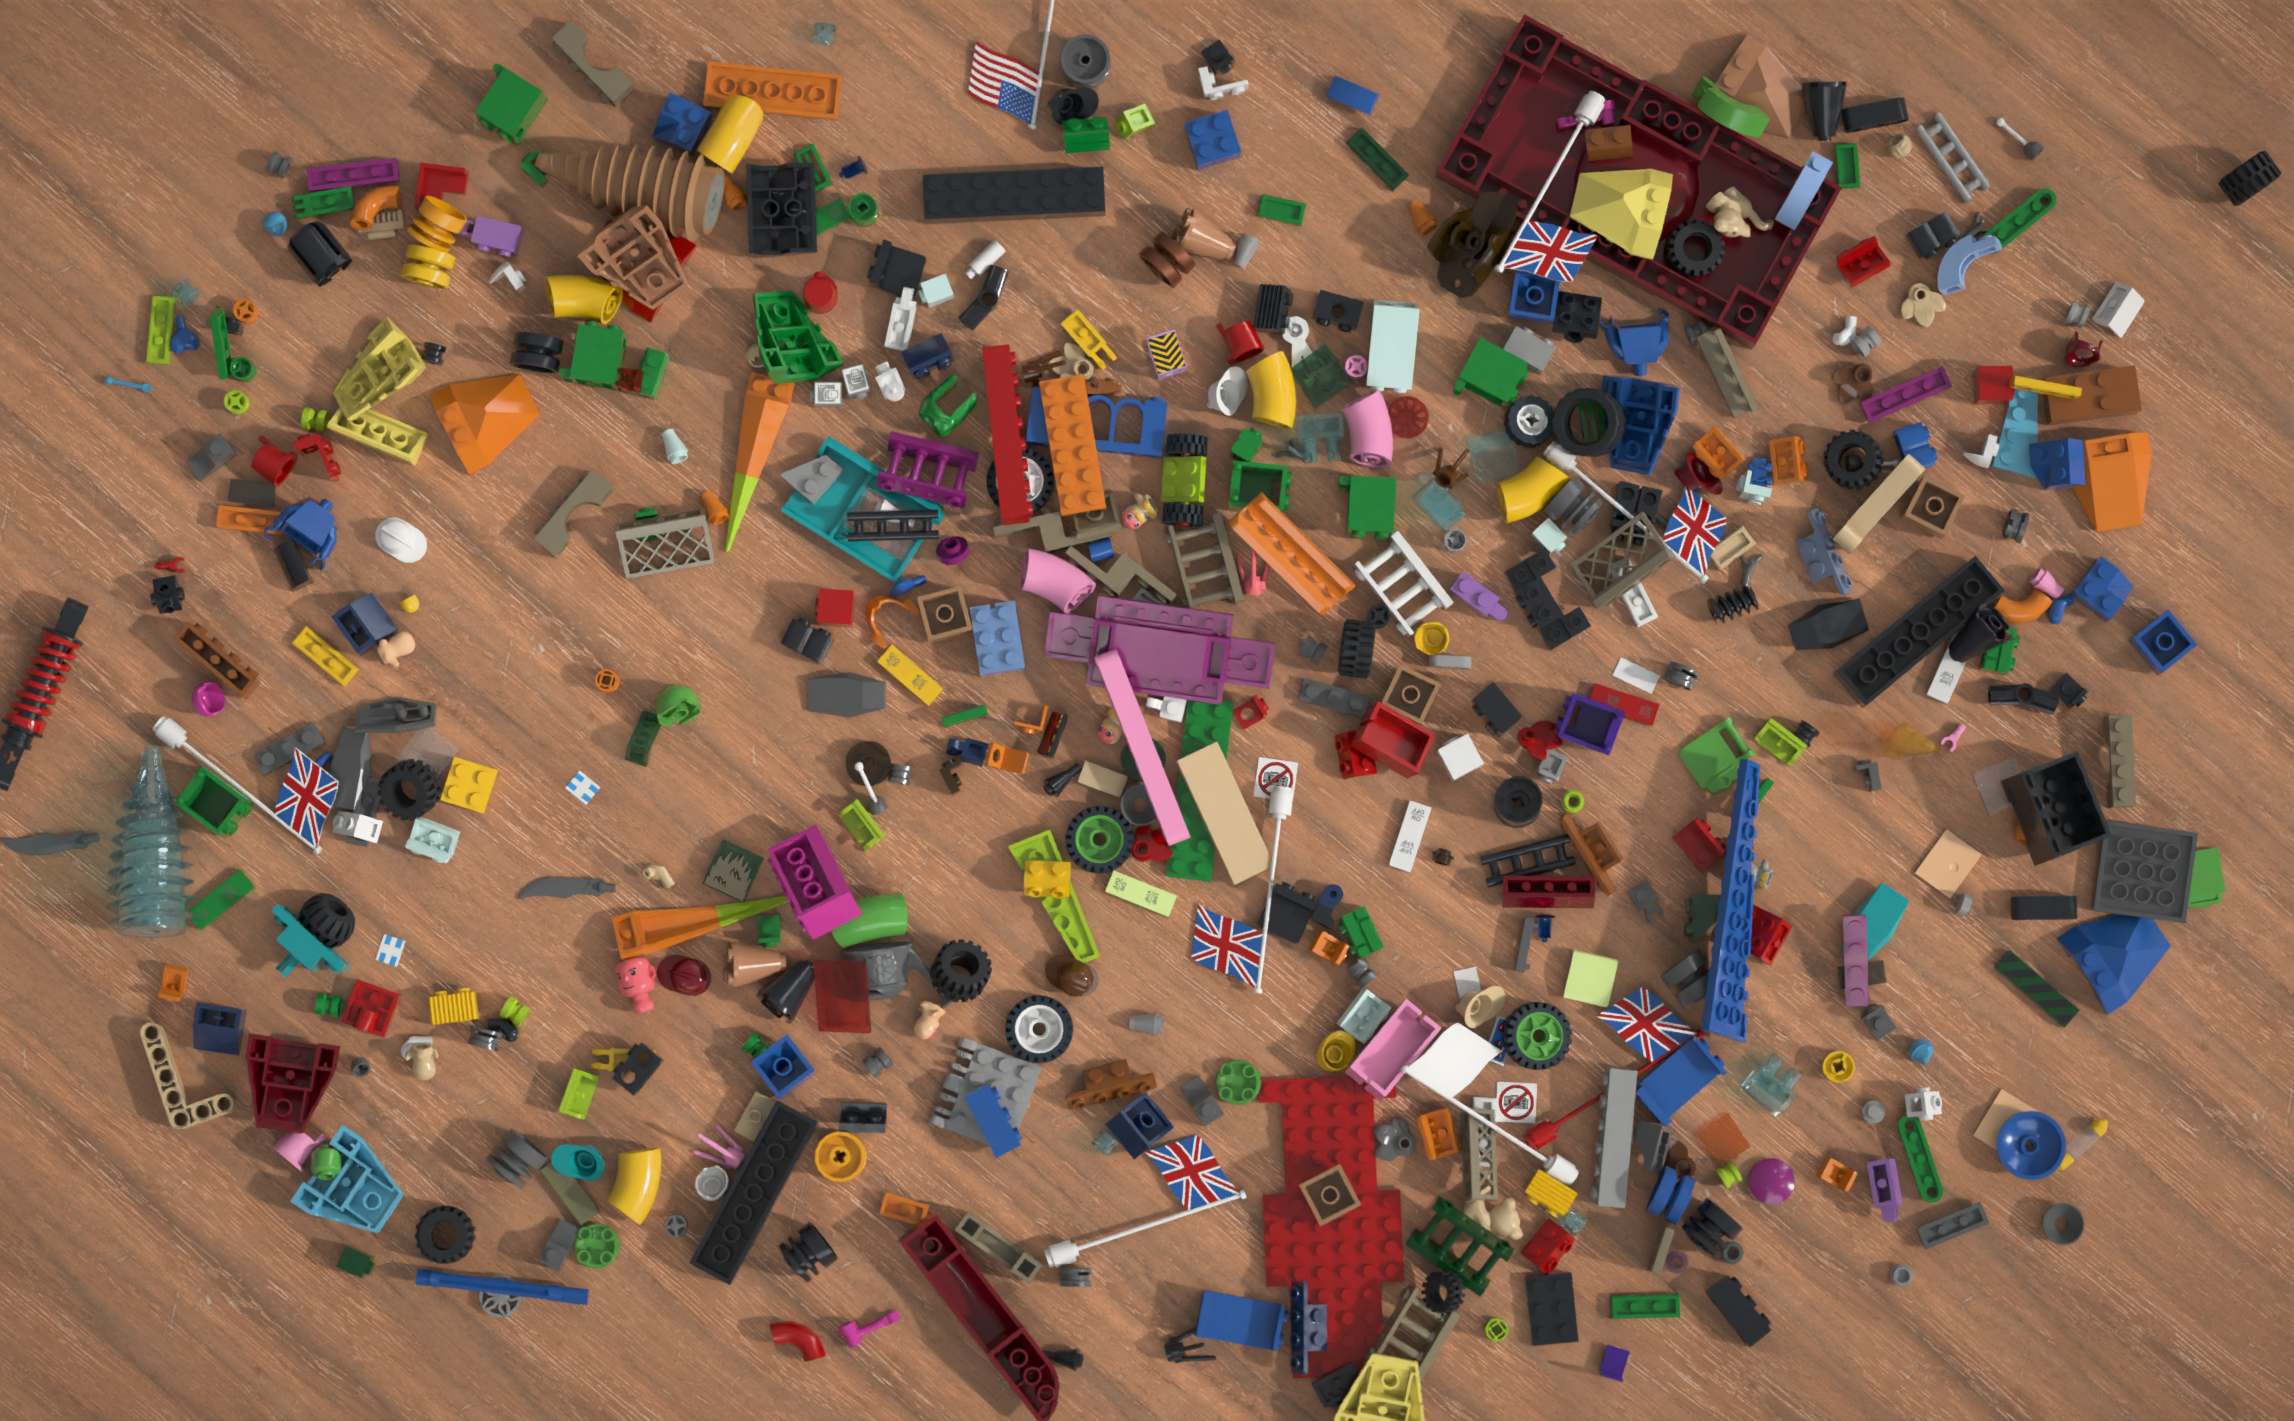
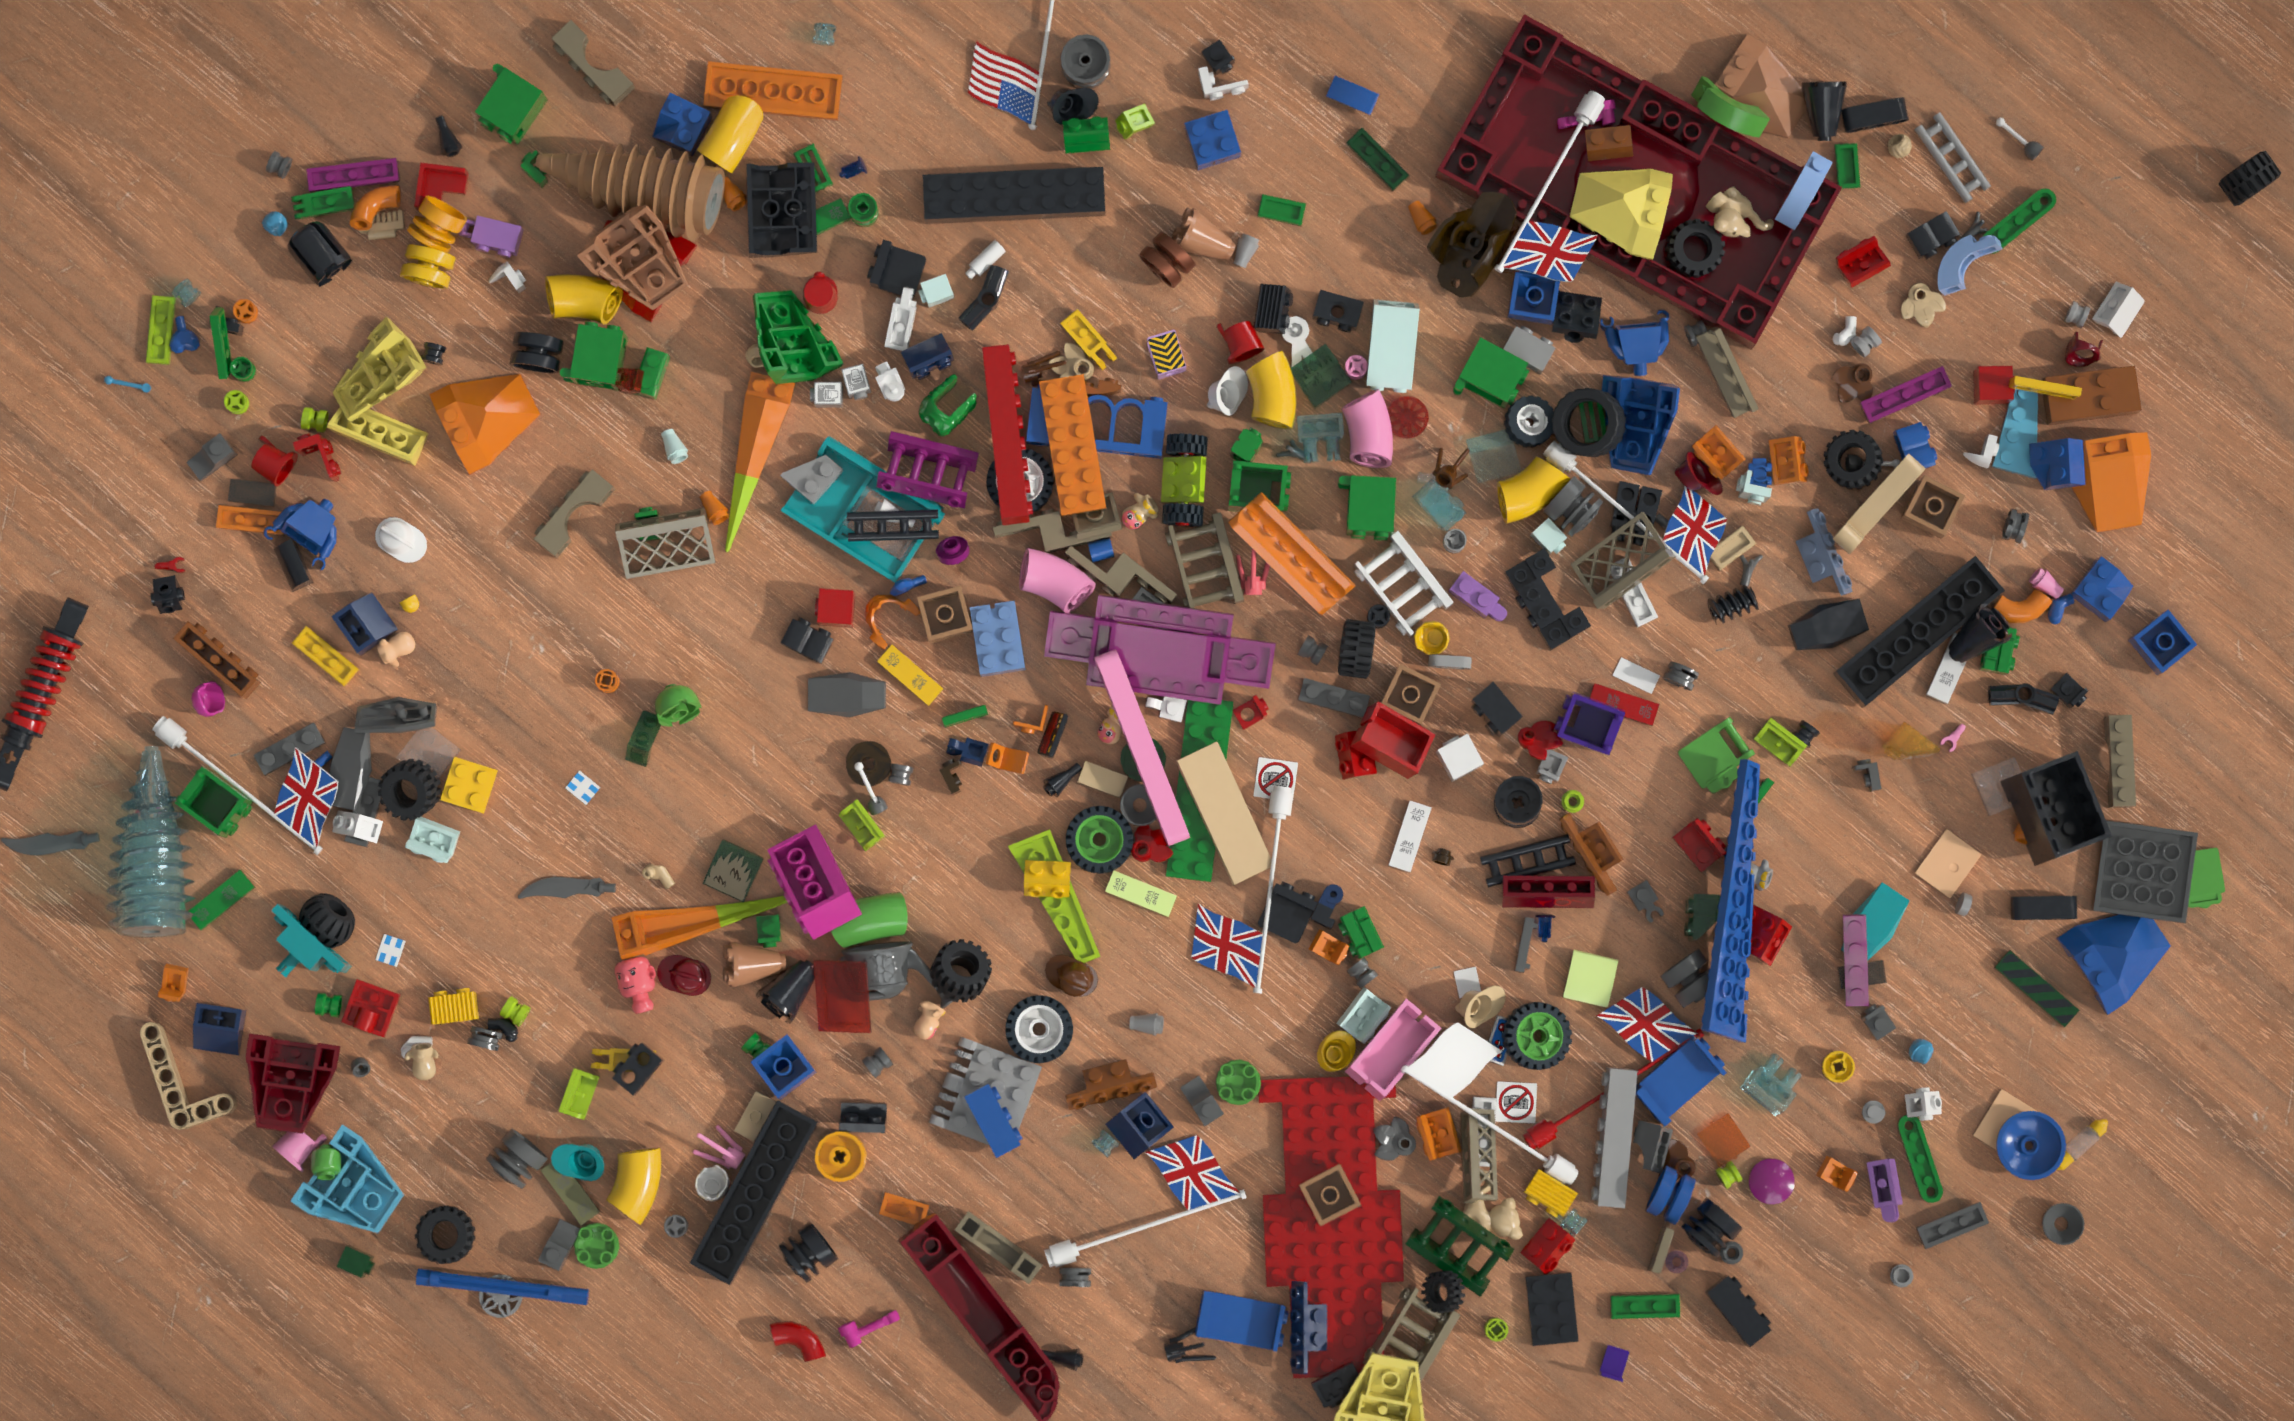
(448, 142): none -> black cone

